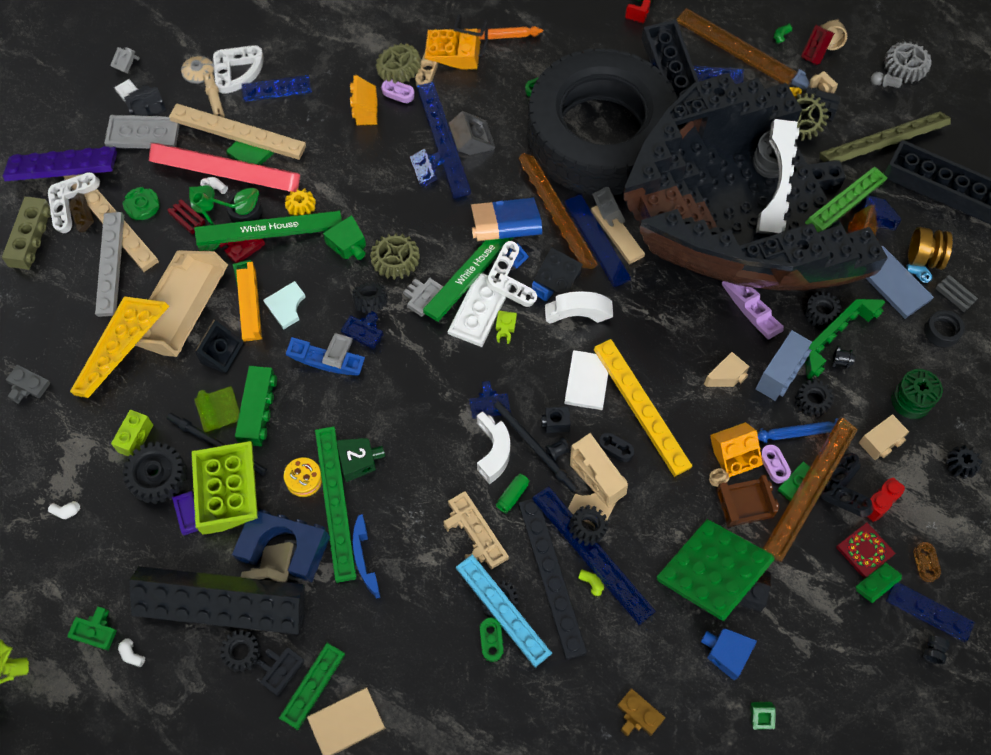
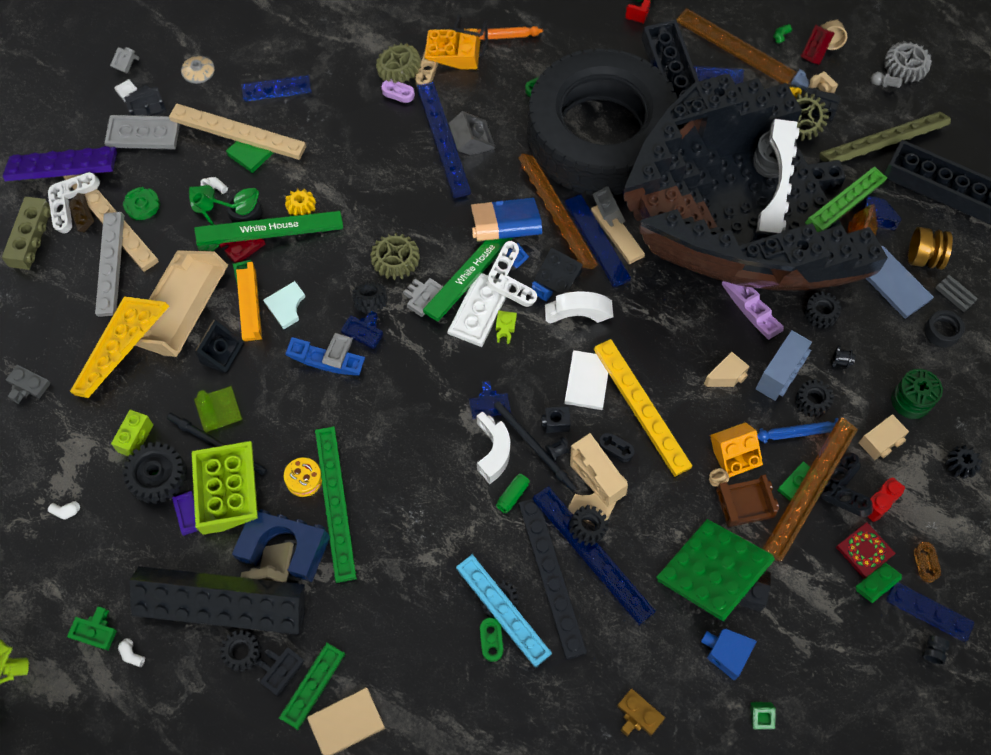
(177, 207): dark red tile -> none
(212, 91): tan pin -> none
(224, 167): coral beam -> none
(229, 60): white beam -> none
(255, 405): green brick -> none
(346, 239): green torso -> none
(358, 457): dark green torso -> none
(359, 535): blue slope -> none
(364, 101): light orange slope -> none
(425, 166): clear blue hinge -> none
(485, 543): tan hinge -> none
(594, 580): lime arm -> none
(774, 465): lavender plate -> none
(864, 307): green slope -> none
(921, 272): dark azure arm -> none

